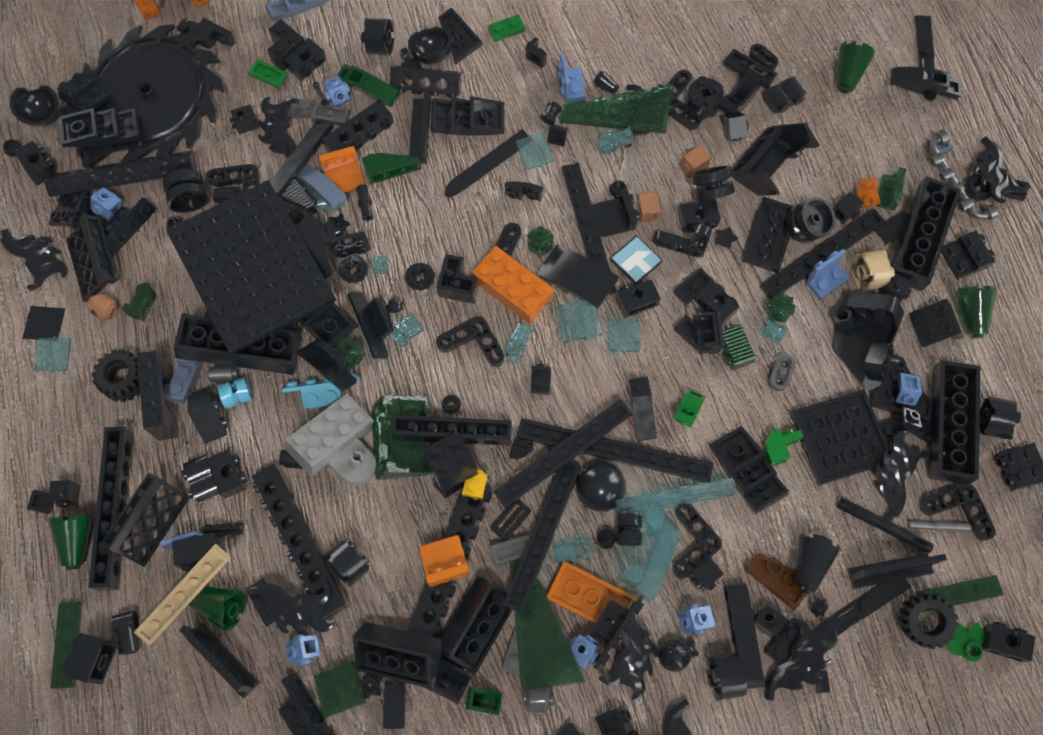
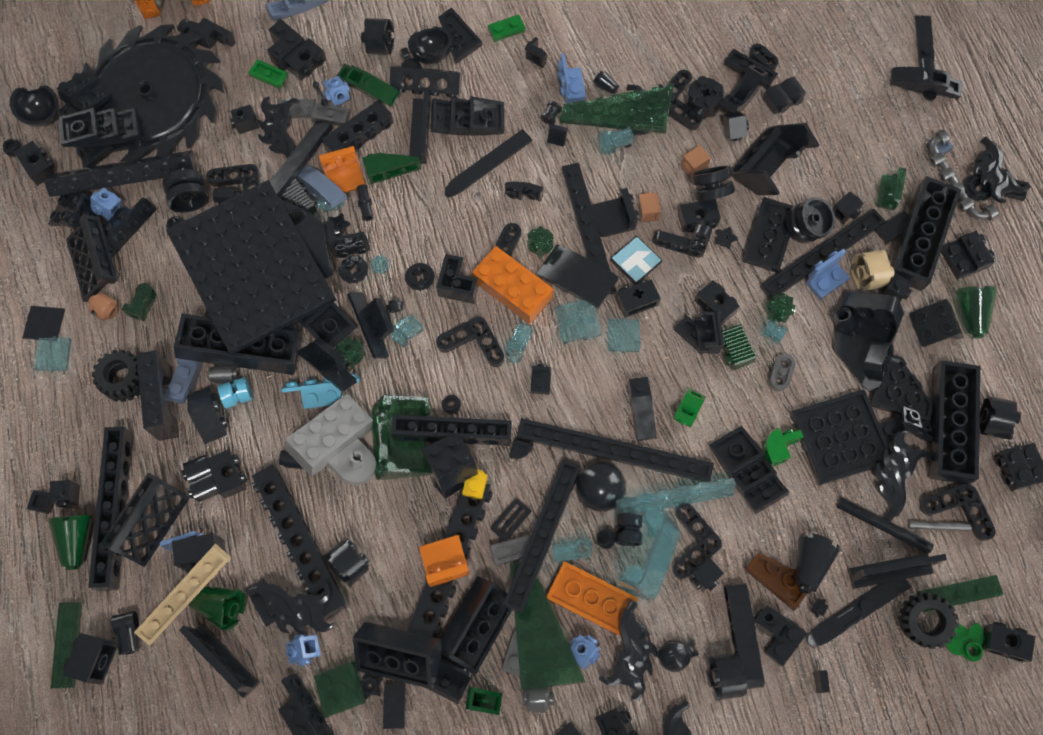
(38, 256): black piece -> none
(224, 529): black axle -> none
(534, 151): clear light blue piece -> none
(562, 453): black plate -> none
(610, 625): black bracket -> none
(615, 188): black plate -> none
(688, 289): black plate -> none
(696, 619): medium blue brick -> none
(805, 662): black piece -> none
(852, 64): dark green cone -> none
(868, 192): orange bracket -> none
(909, 389): medium blue bracket -> none

